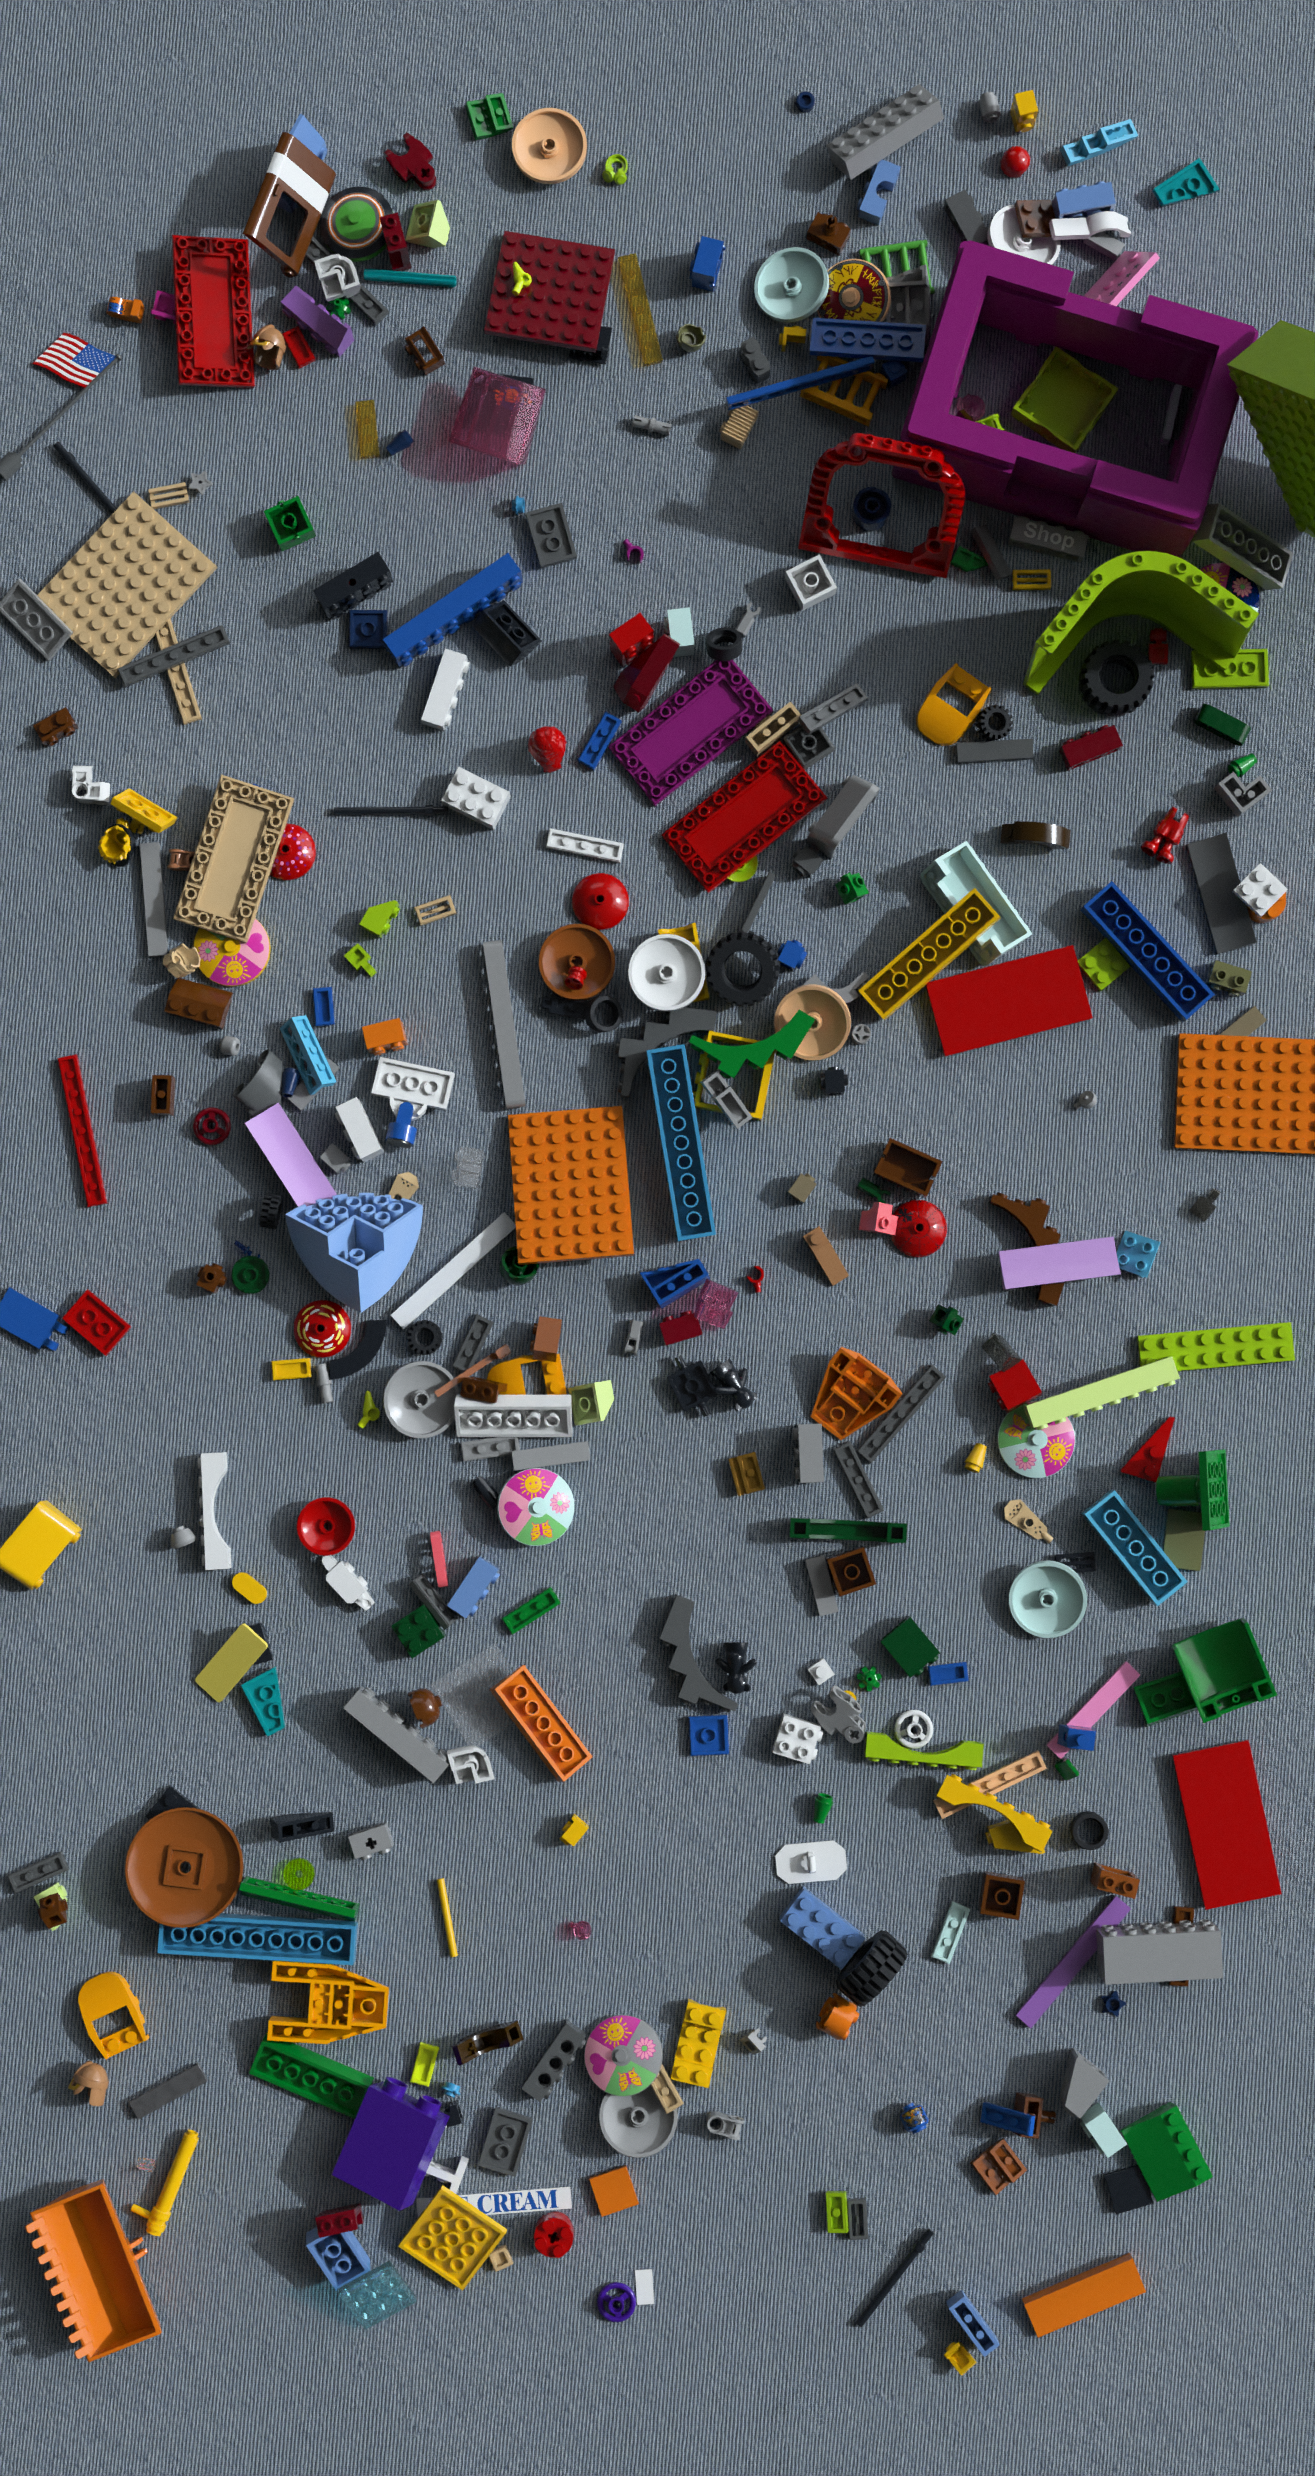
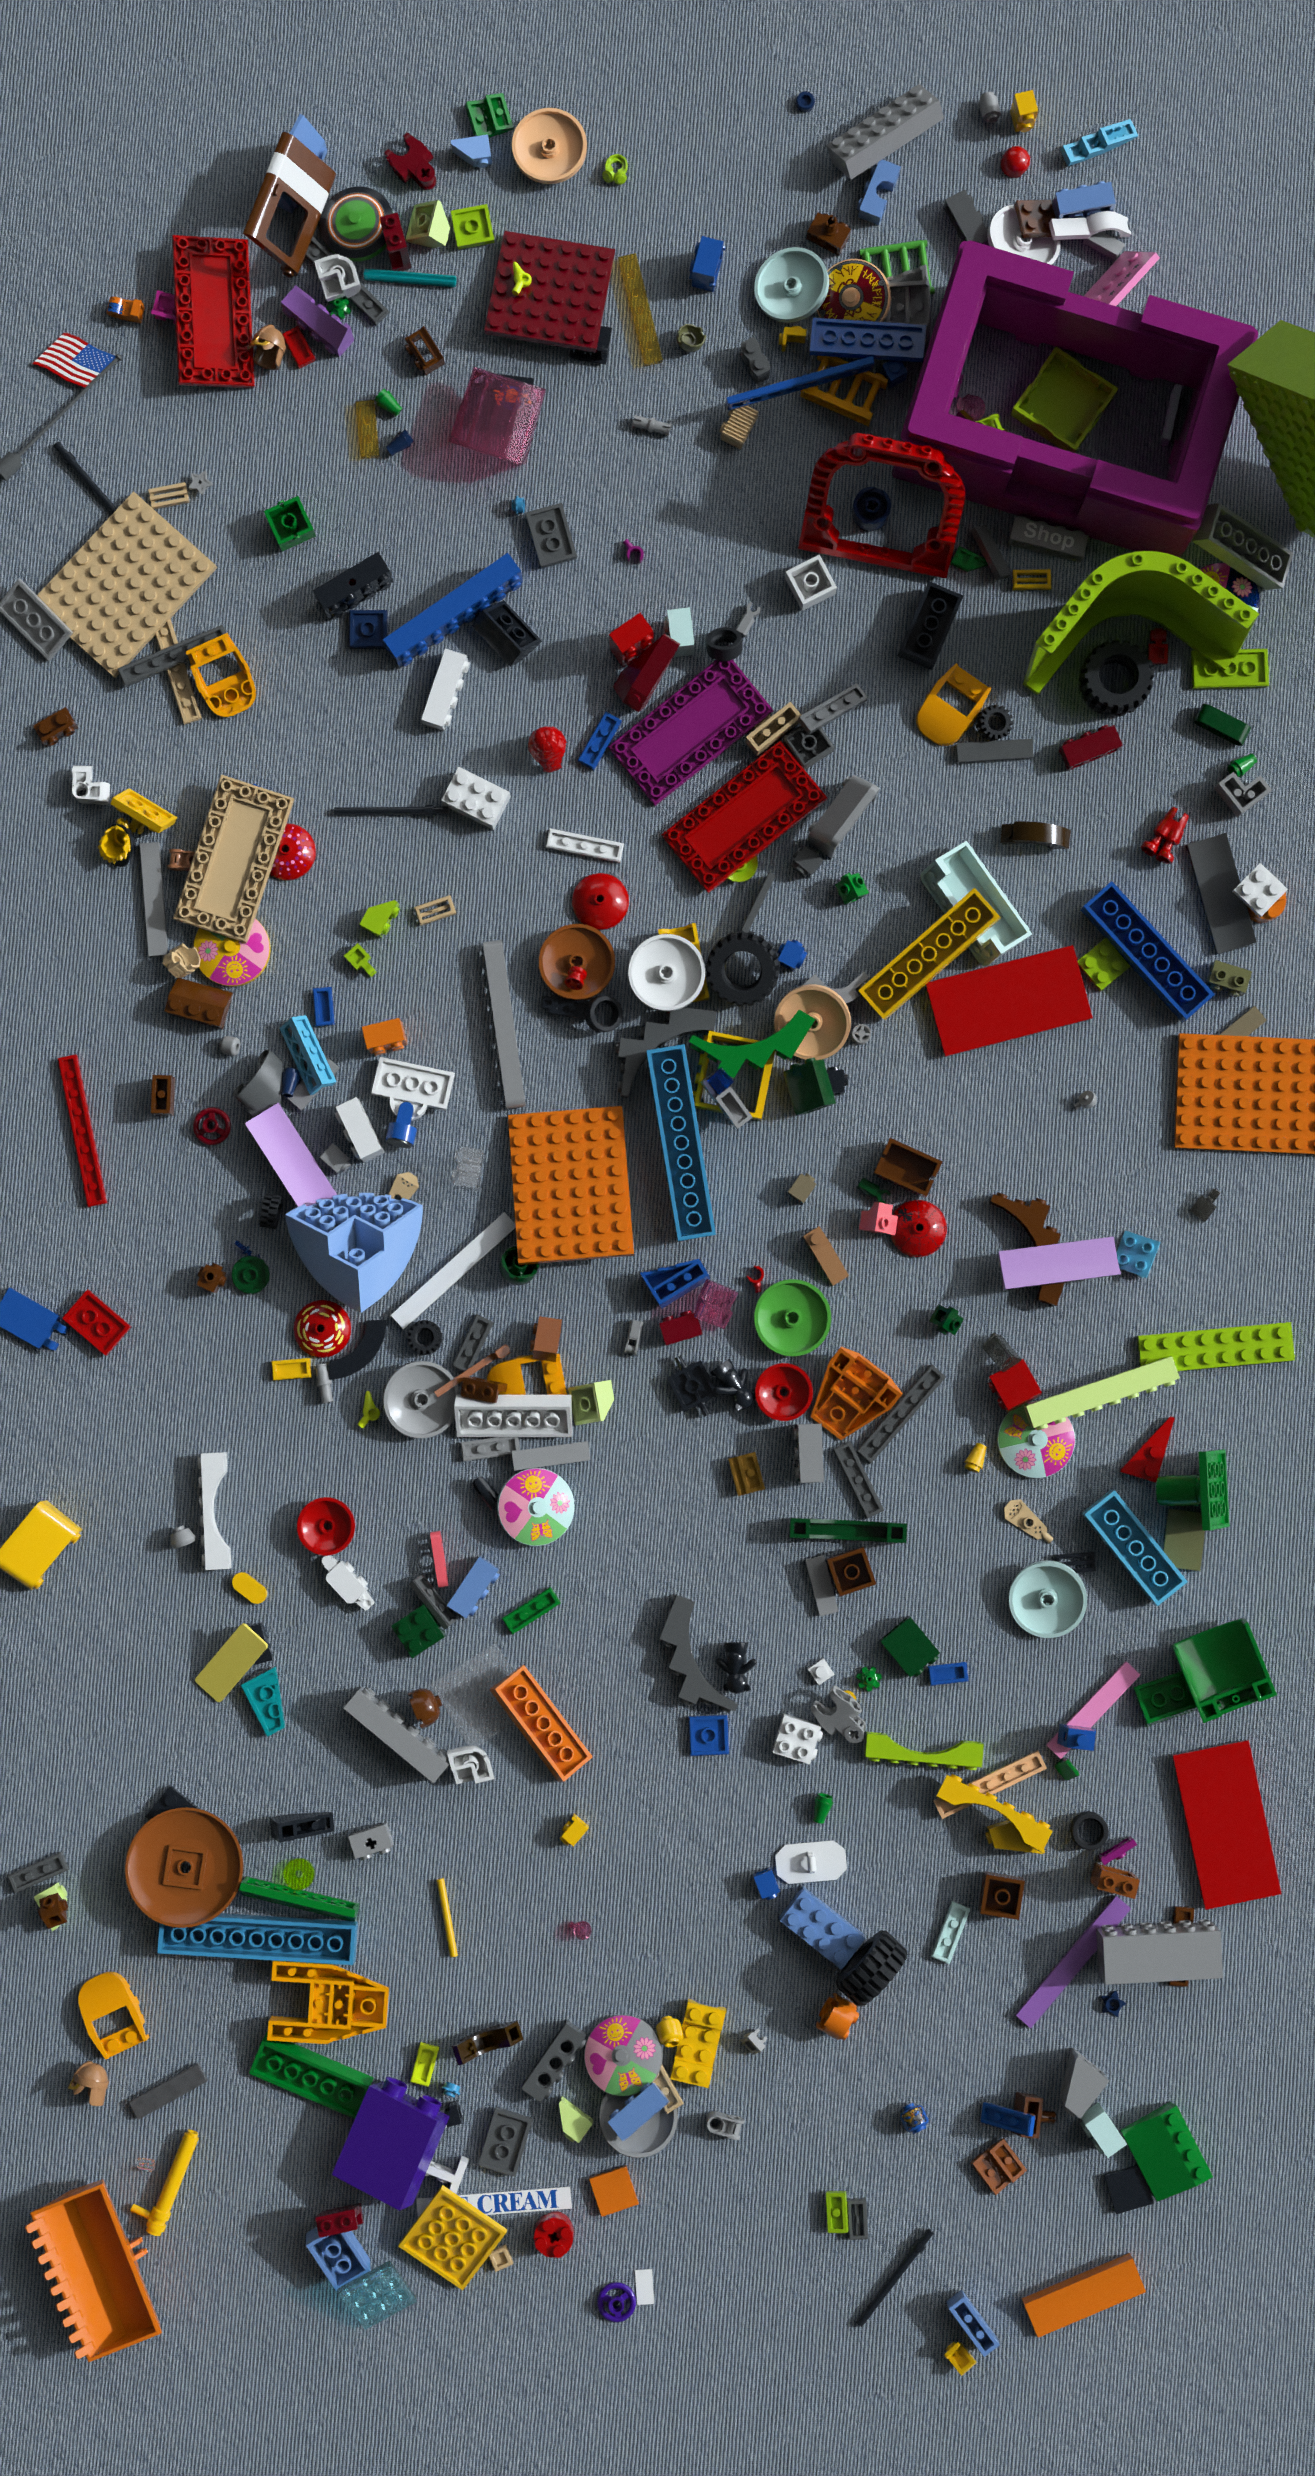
(227, 695): none -> light orange slope
(388, 402): none -> green cone
(472, 226): none -> lime plate
(473, 150): none -> light blue slope
(574, 2121): none -> yellowish green slope
(638, 2111): none -> medium blue brick
(669, 2031): none -> yellow head
(720, 1080): none -> clear blue tile
(766, 1883): none -> blue brick
(792, 1317): none -> bright green dish
(798, 1392): none -> red dish
(809, 1086): none -> dark green brick
(925, 1738): white piece -> none
(930, 625): none -> black brick
(1117, 1851): none -> magenta plate
(1186, 185): teal wing -> none

